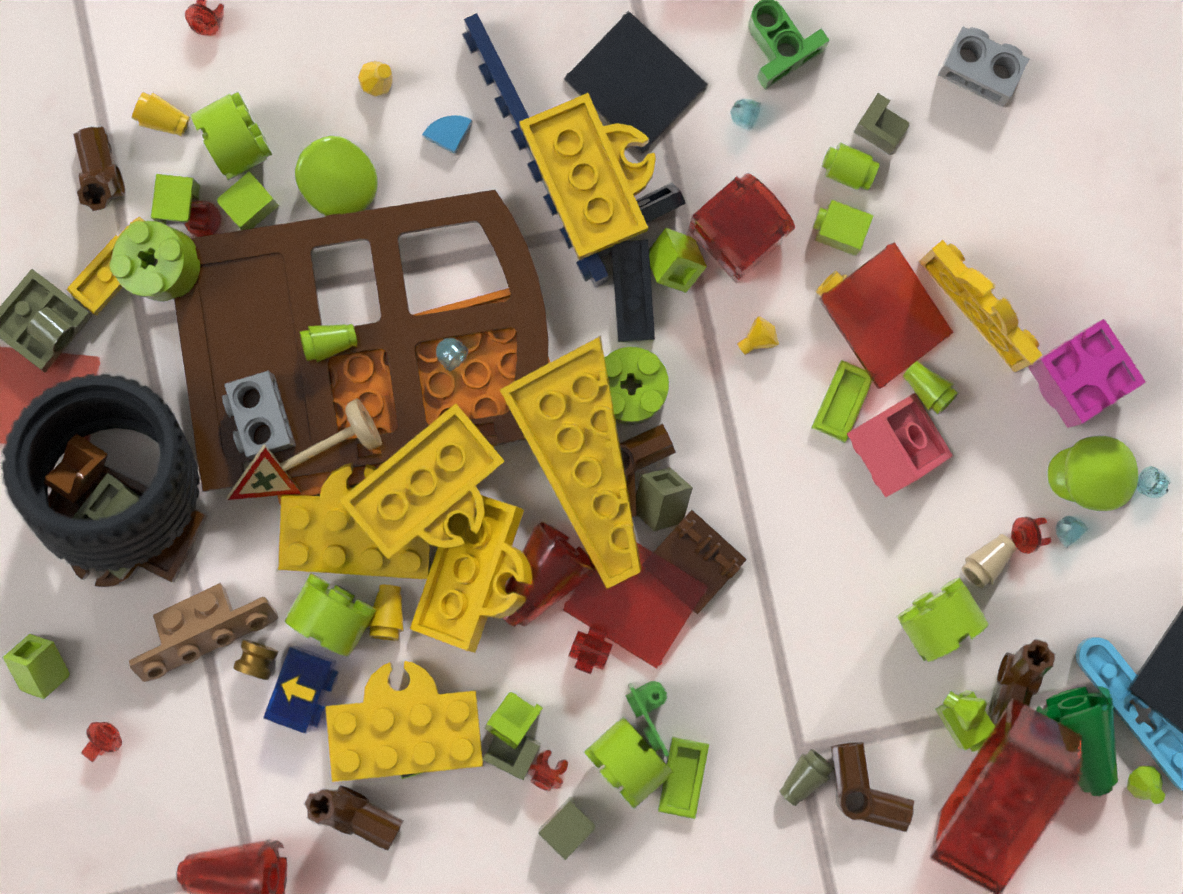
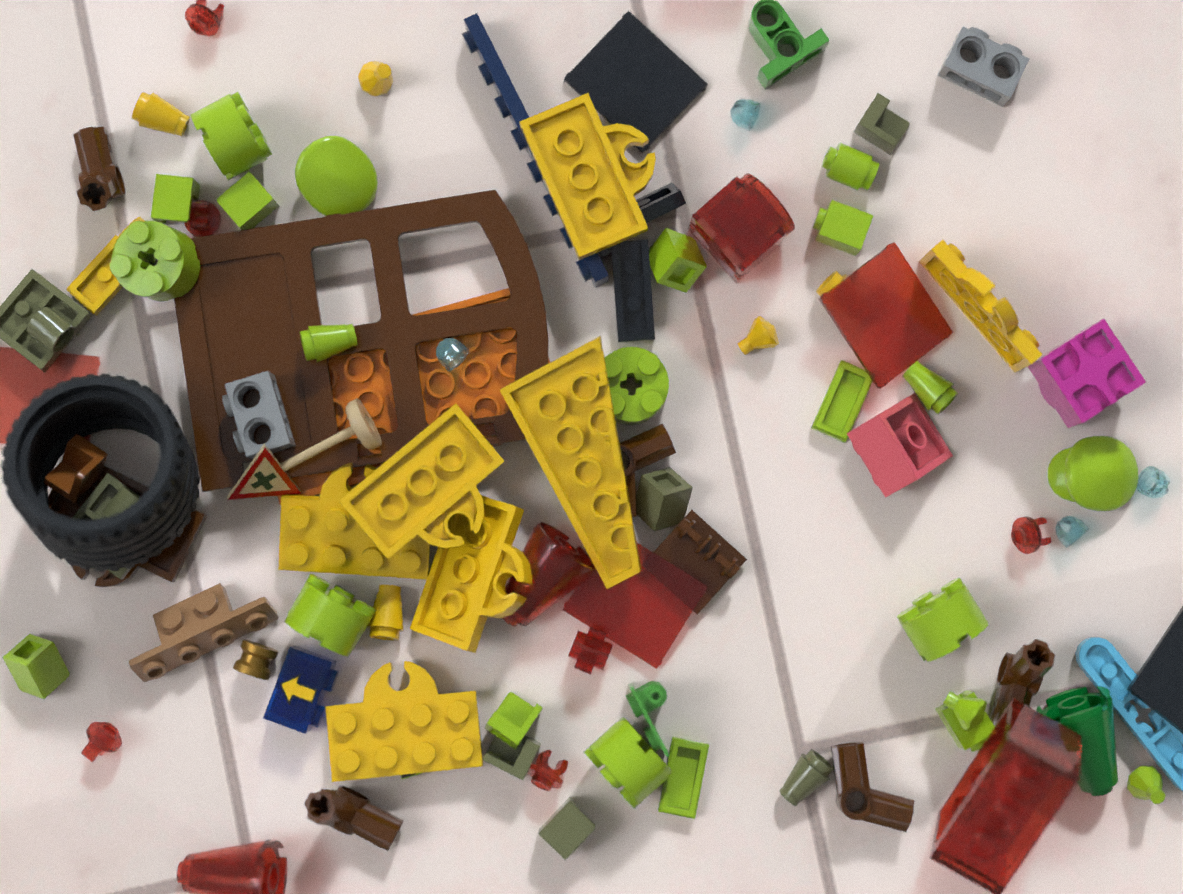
(448, 132): dark azure tile -> none
(988, 561): tan cone -> none

